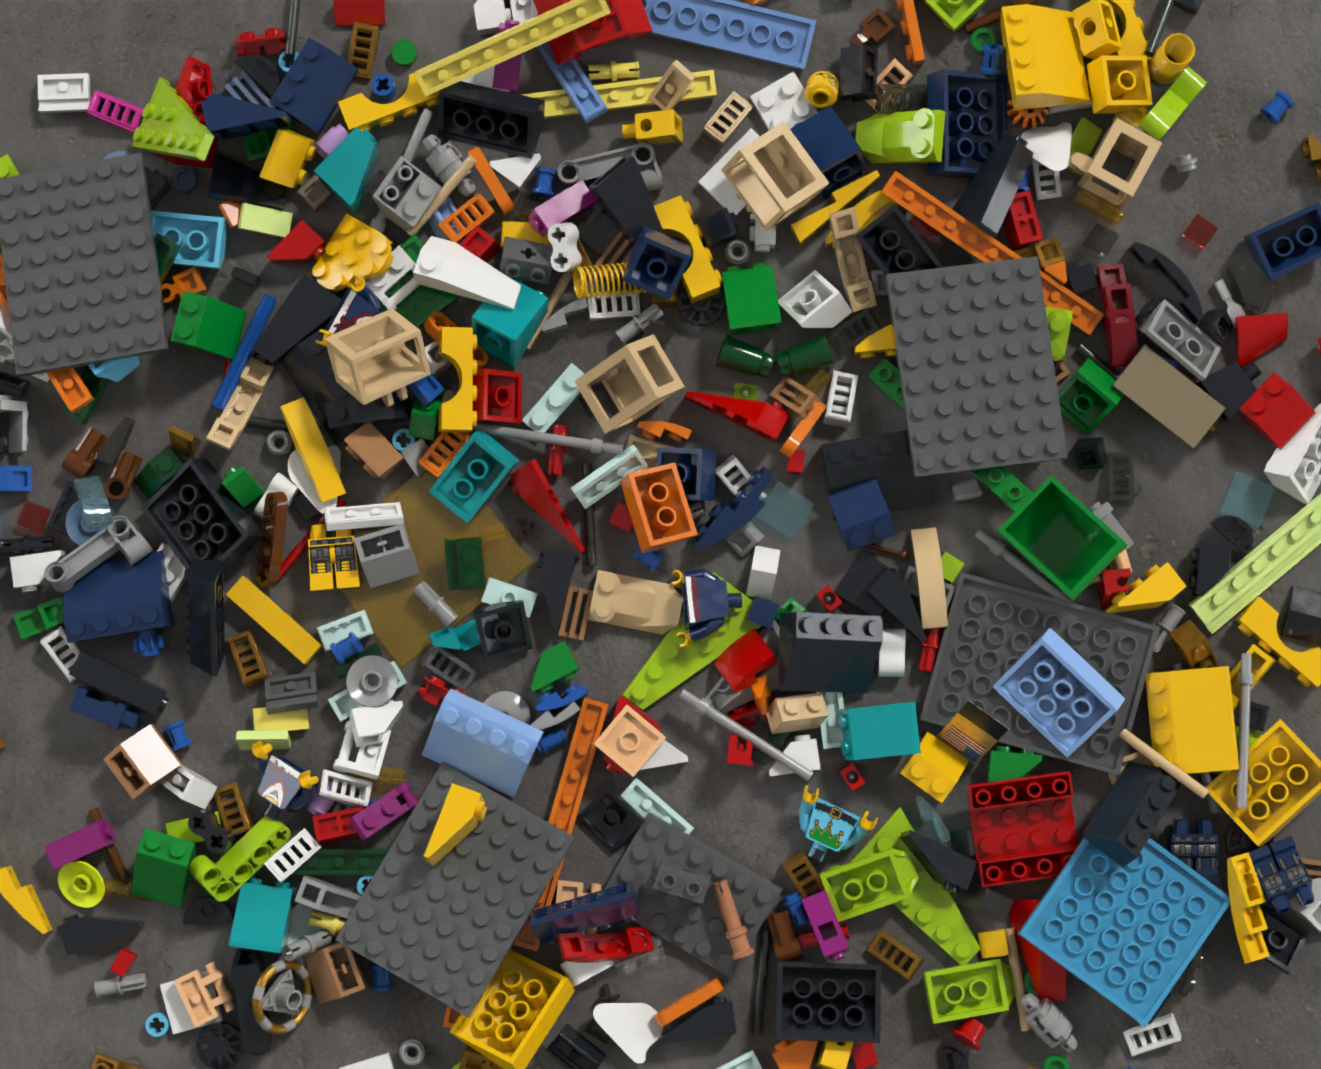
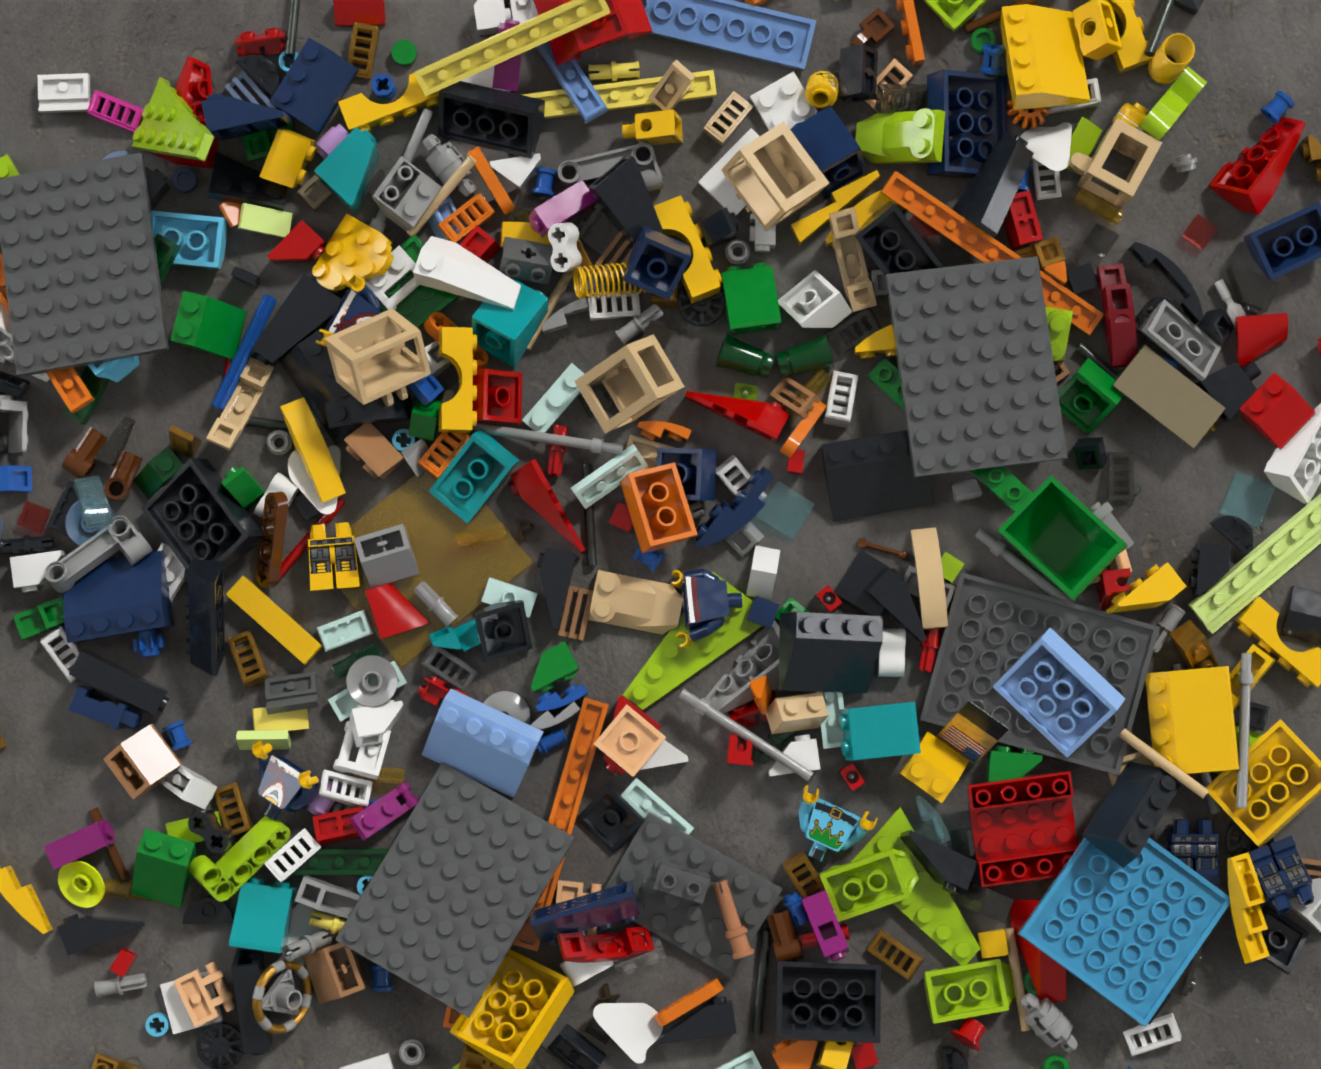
(185, 281): orange plate -> none
(346, 647): blue bush -> none
(363, 516): white tile -> none
(393, 611): none -> red slope
(457, 819): yellow slope -> none
(465, 563): dark green plate -> none
(744, 660): red slope -> none
(861, 515): dark blue slope -> none
(1119, 83): yellow slope -> none
(1255, 175): none -> red wedge

